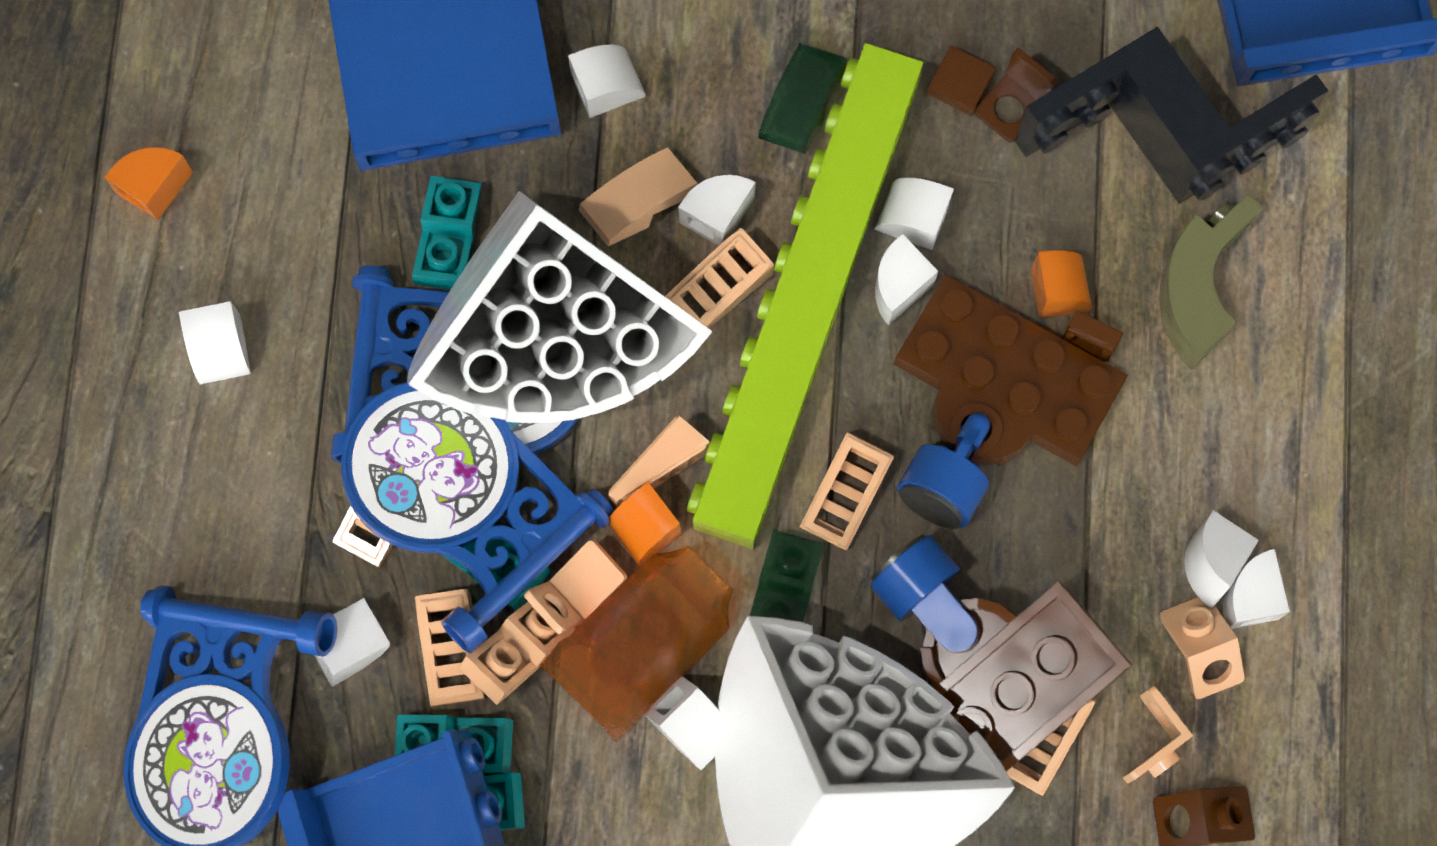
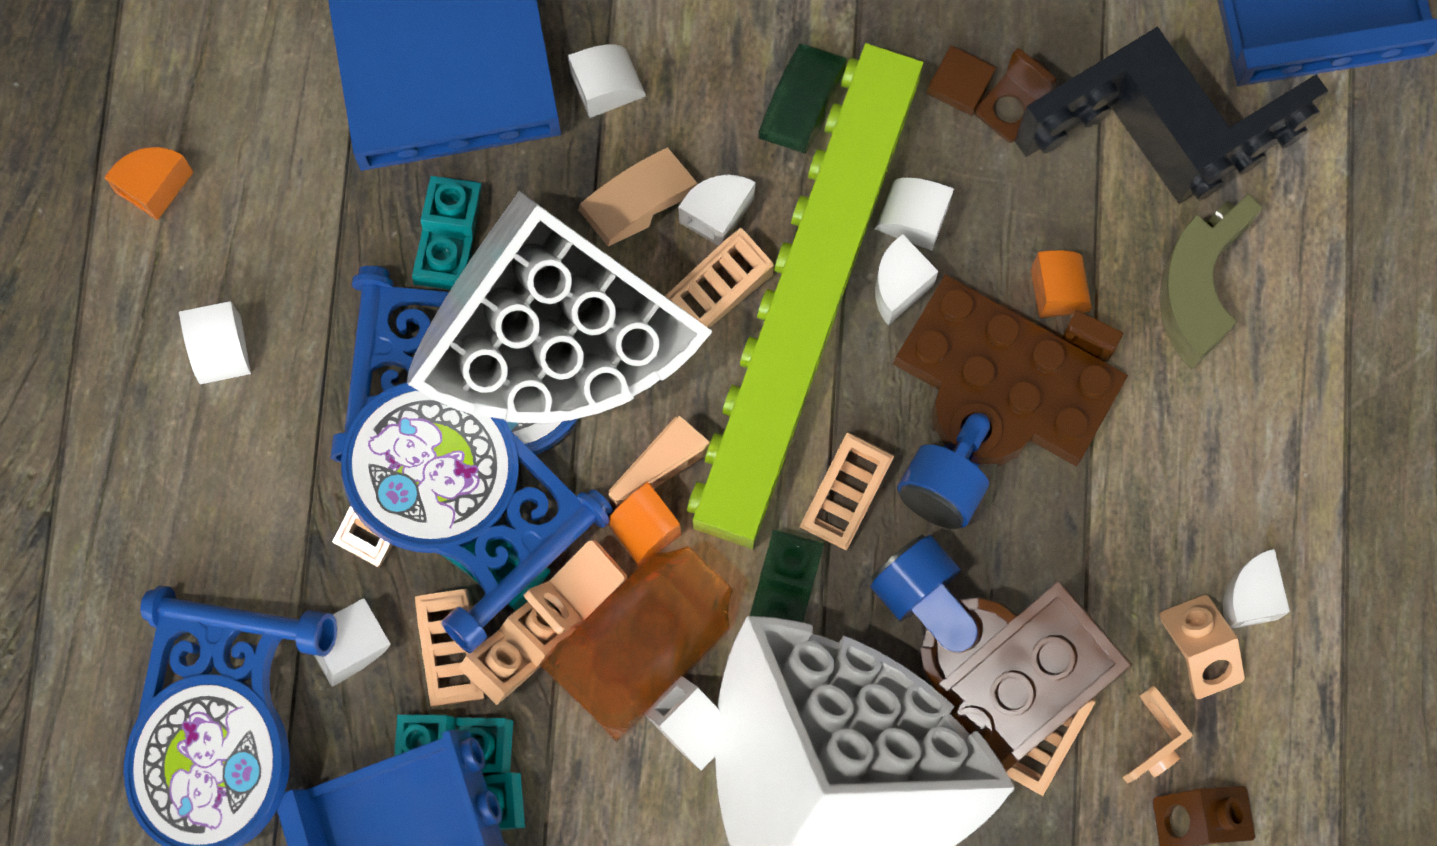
(1216, 557): white brick -> none

